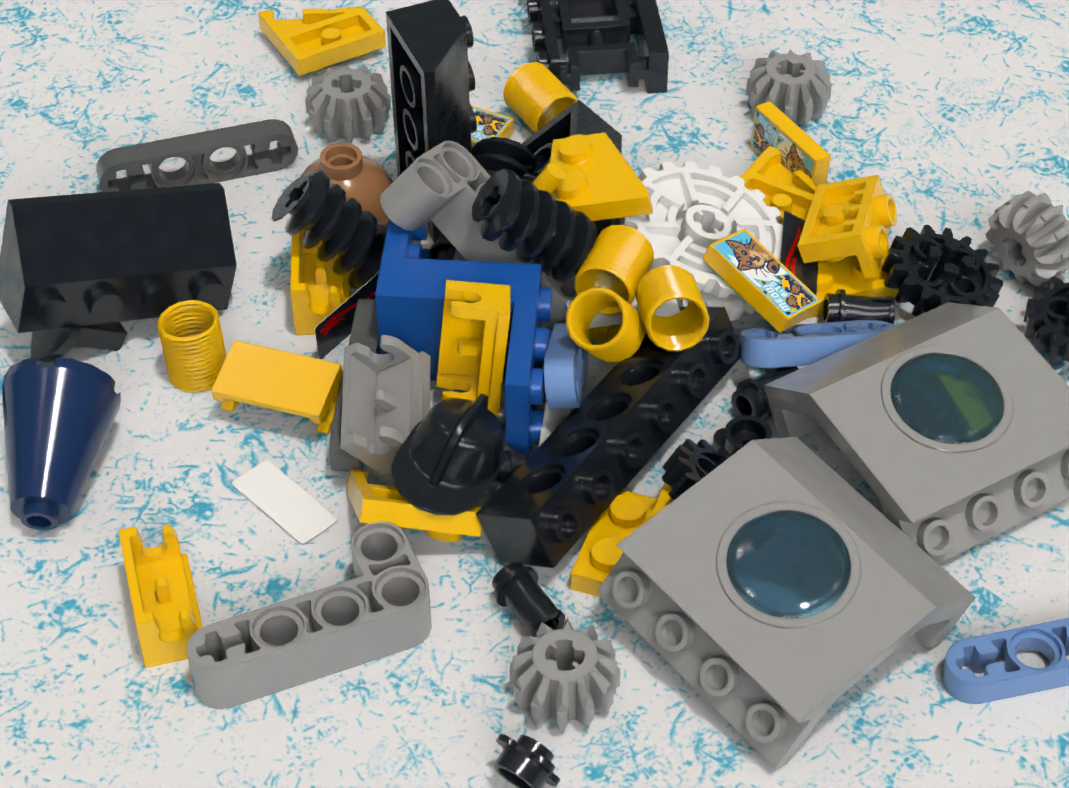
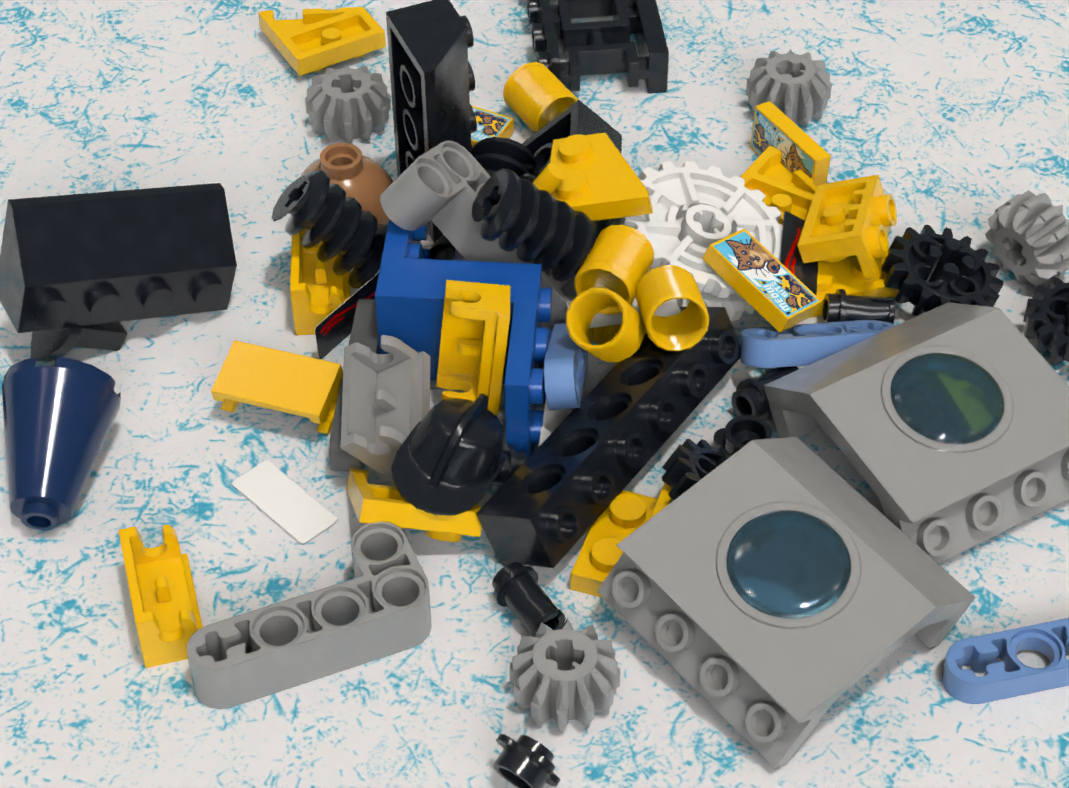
(192, 344): yellow piece -> none
(196, 151): dark grey beam -> none

